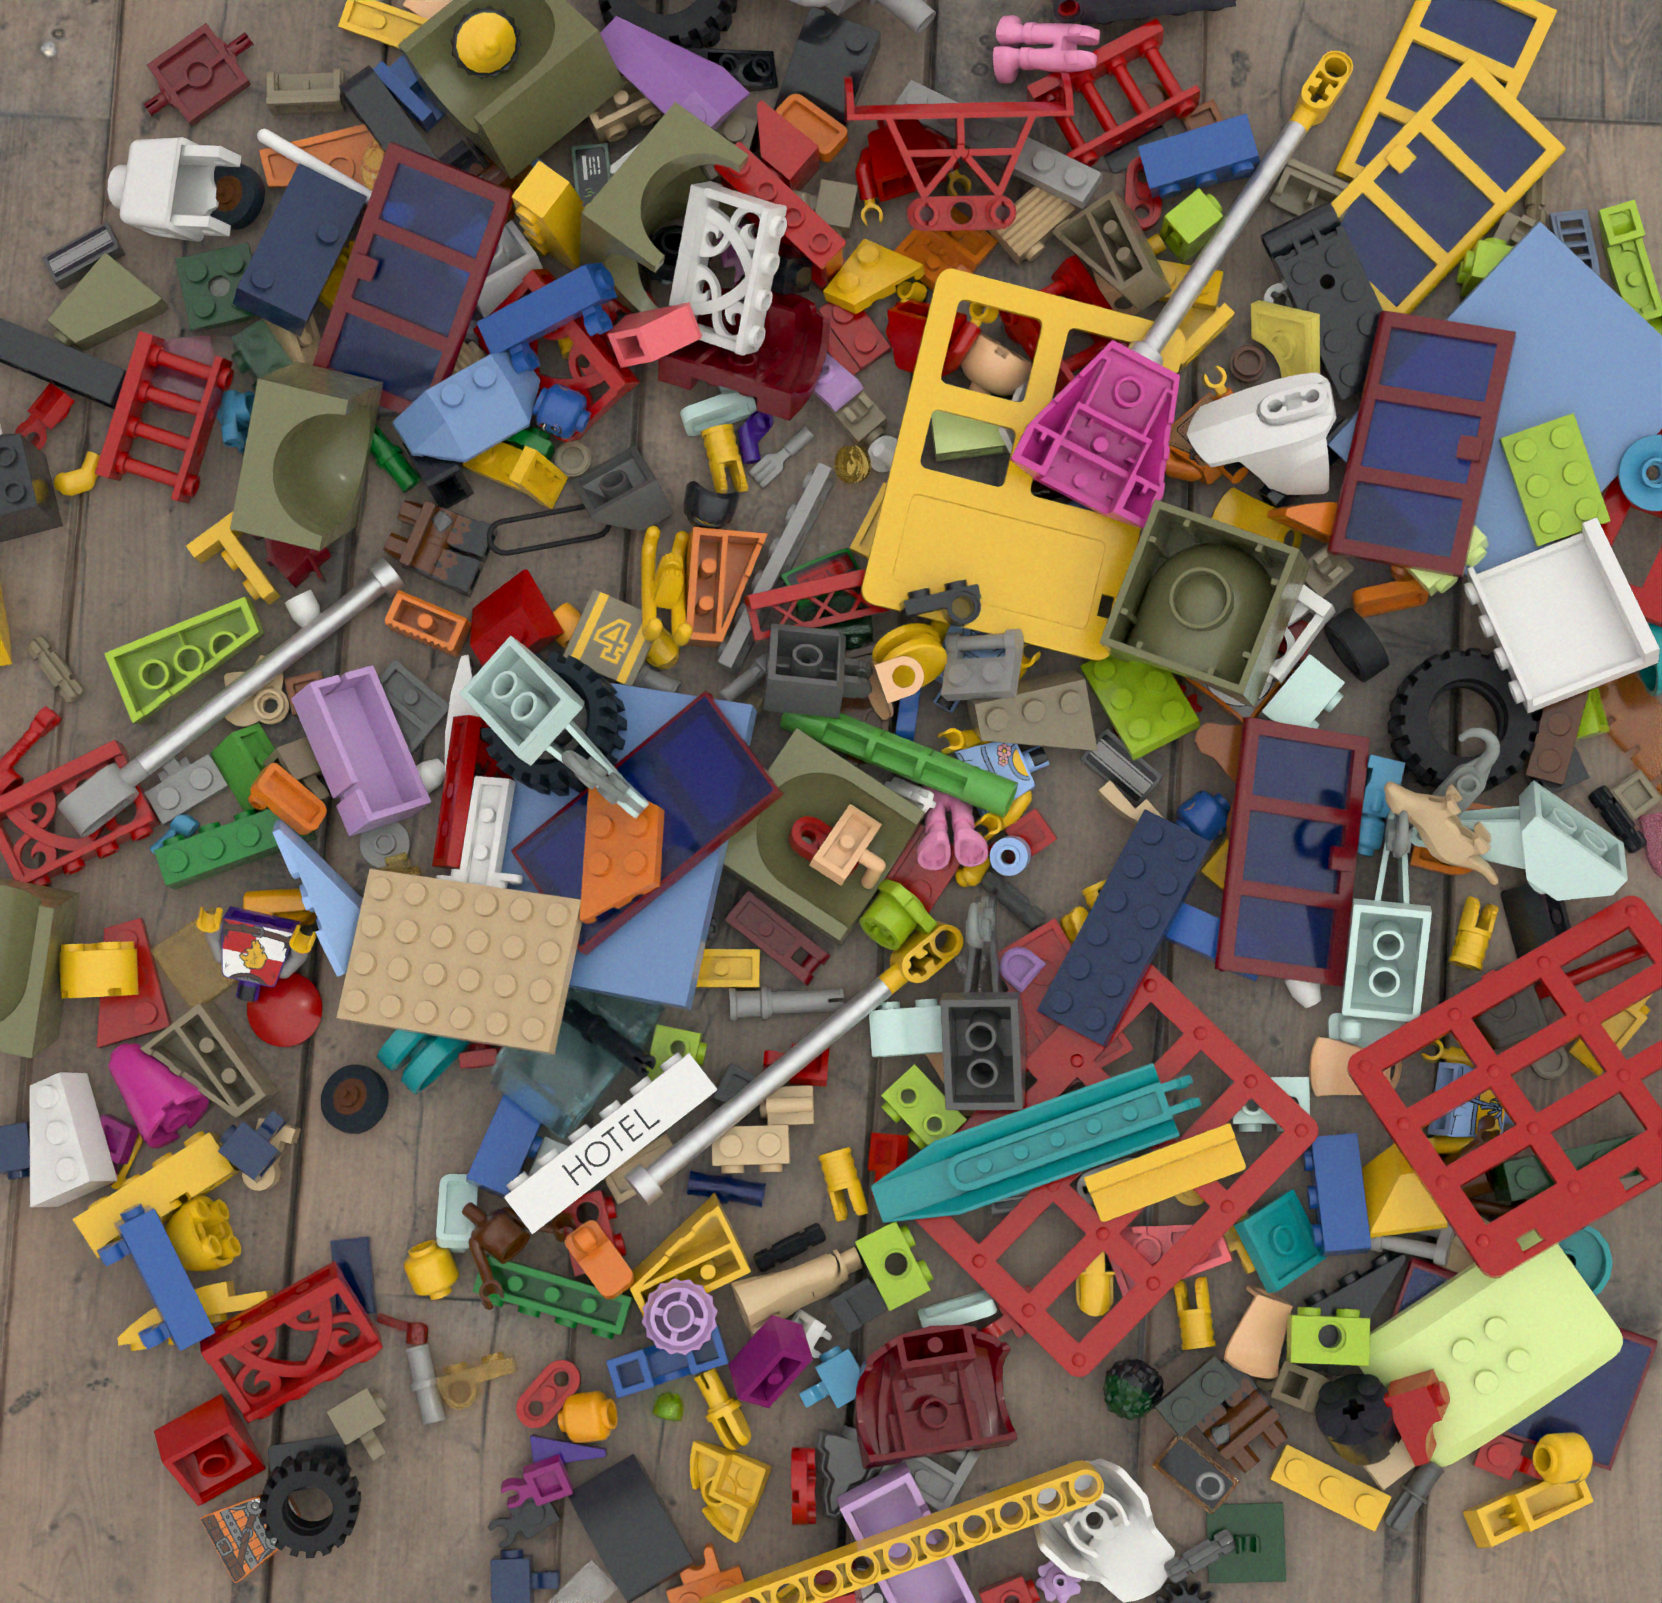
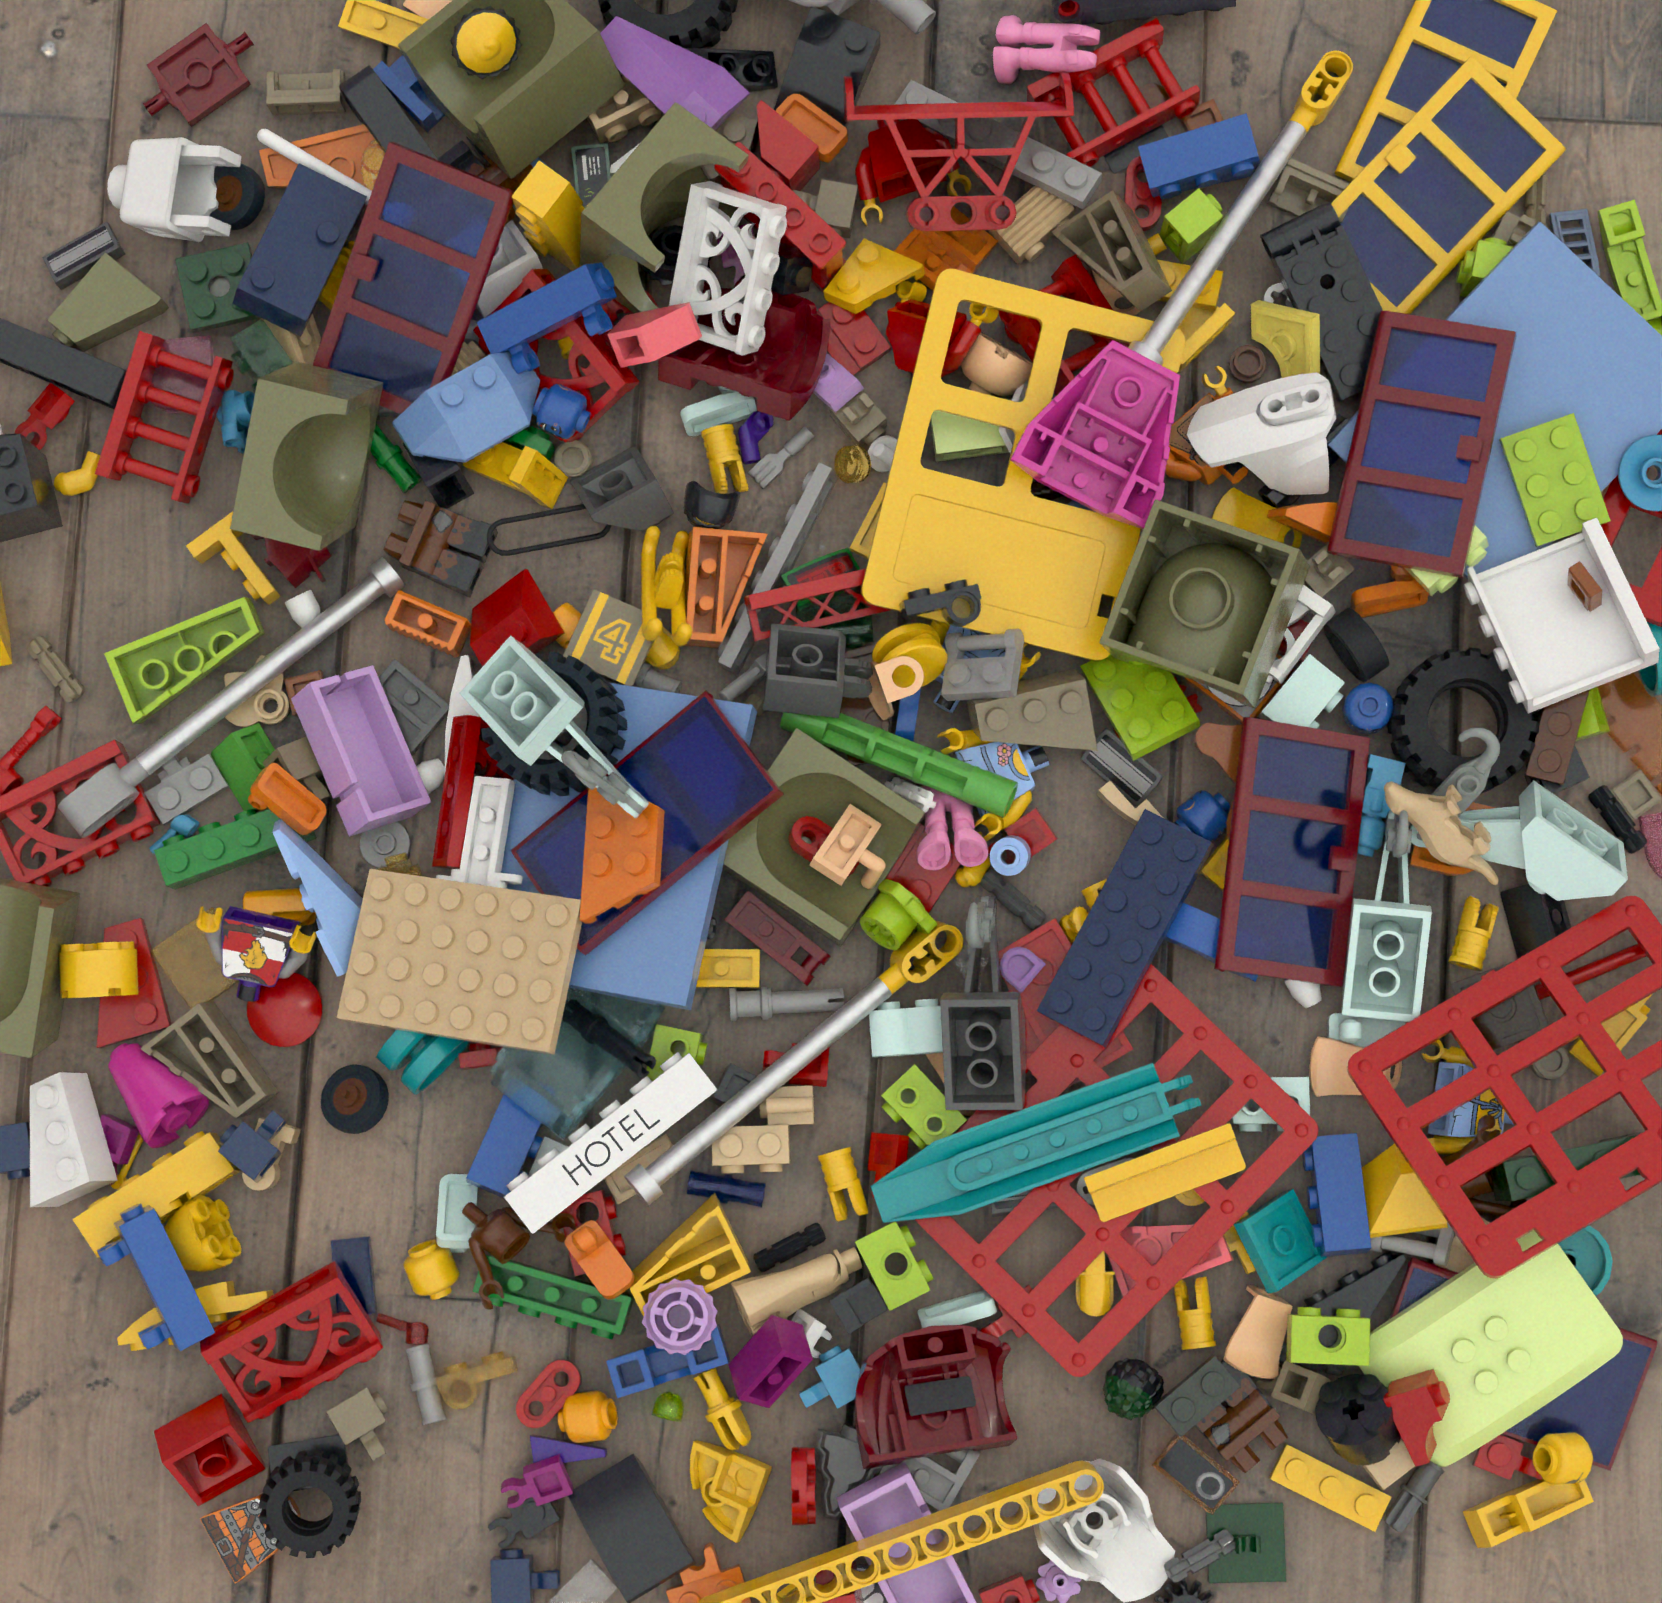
(940, 1396): none -> black sticker
(1367, 708): none -> blue head
(1584, 586): none -> dark orange tile

